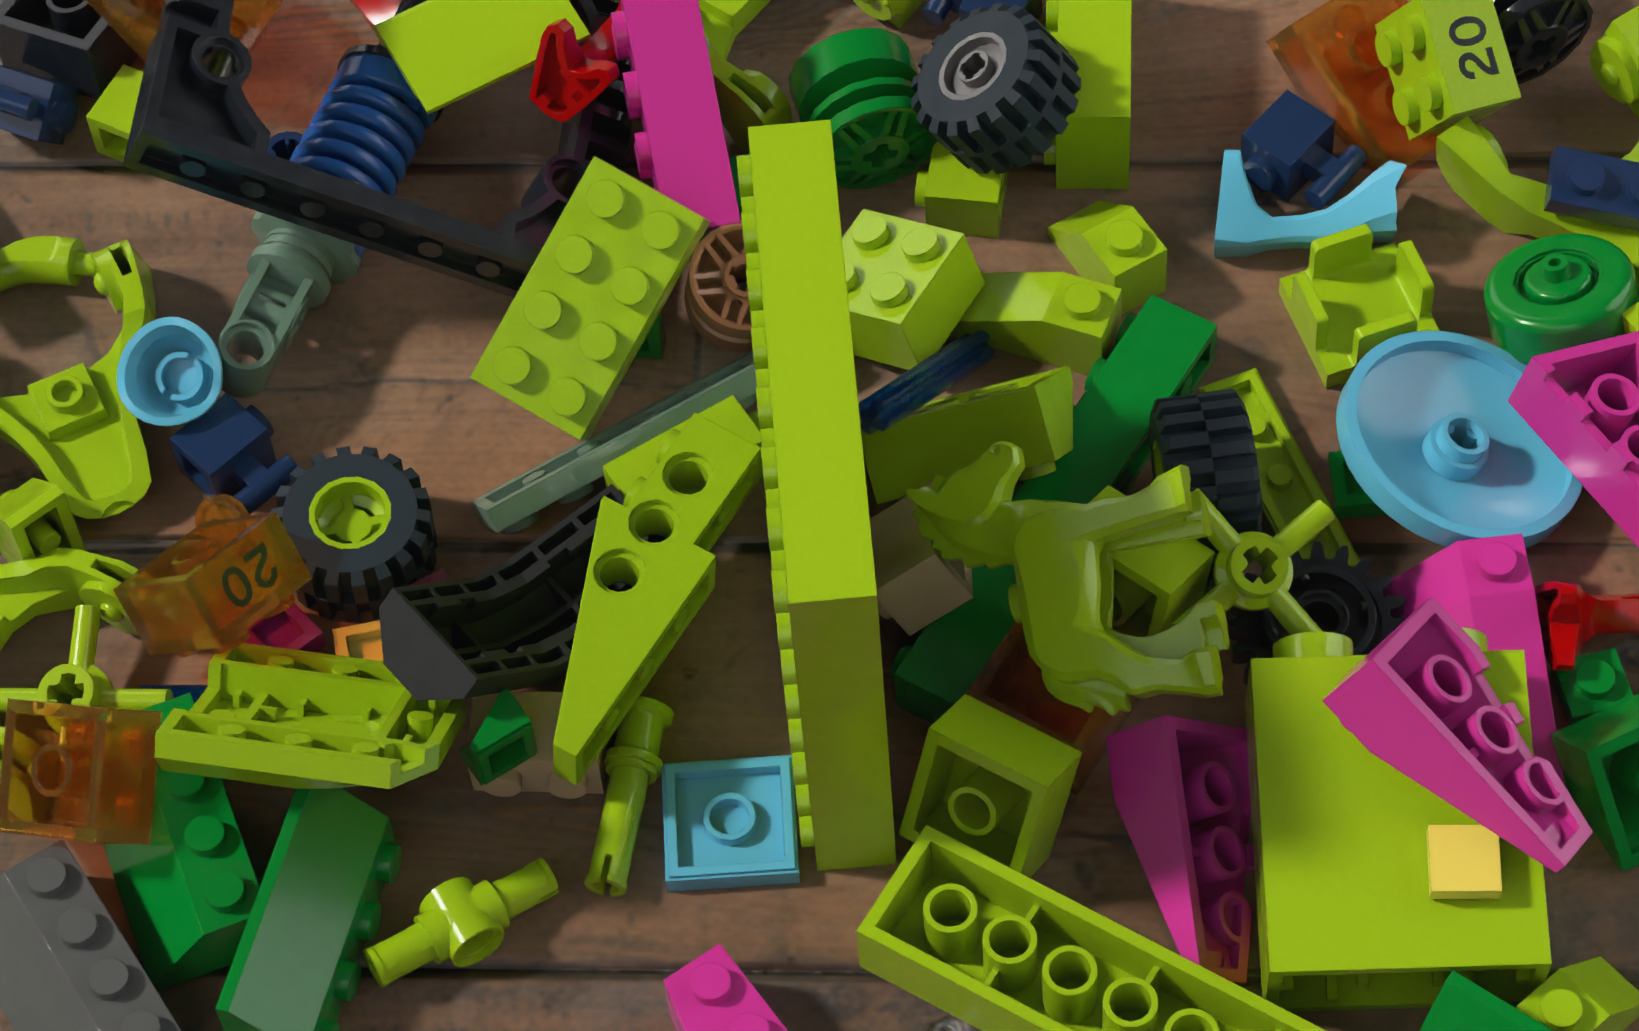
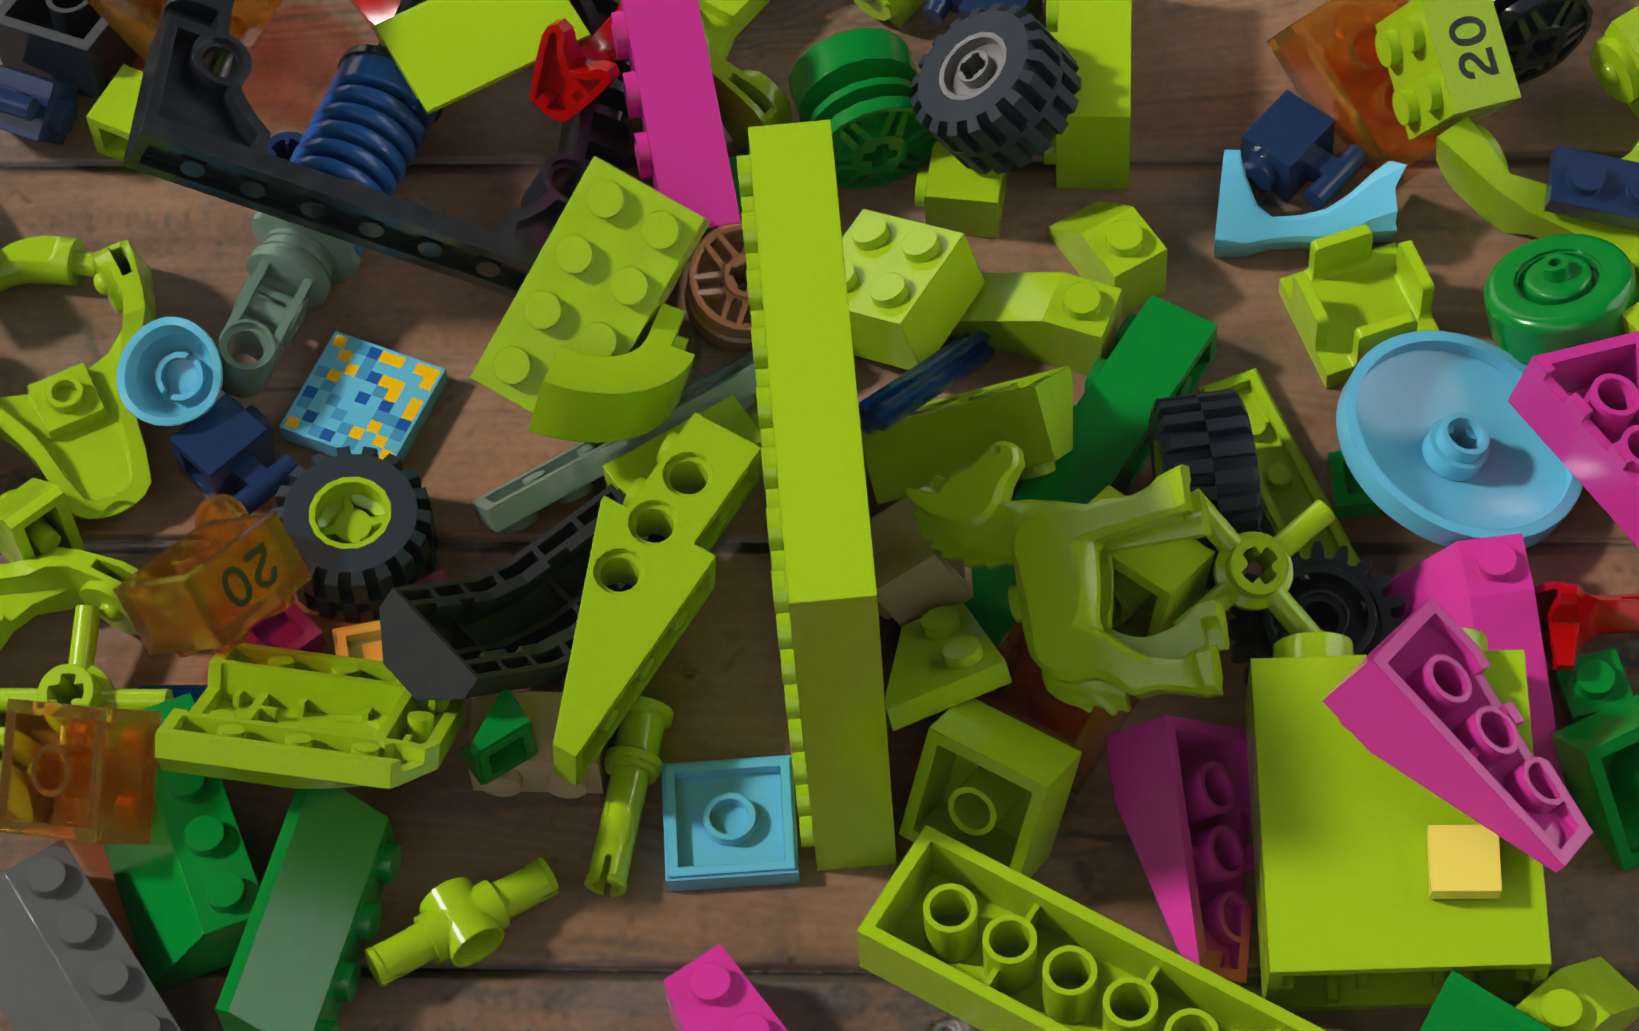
(363, 399): none -> tile
(615, 395): none -> lime arch
(940, 665): none -> lime wing

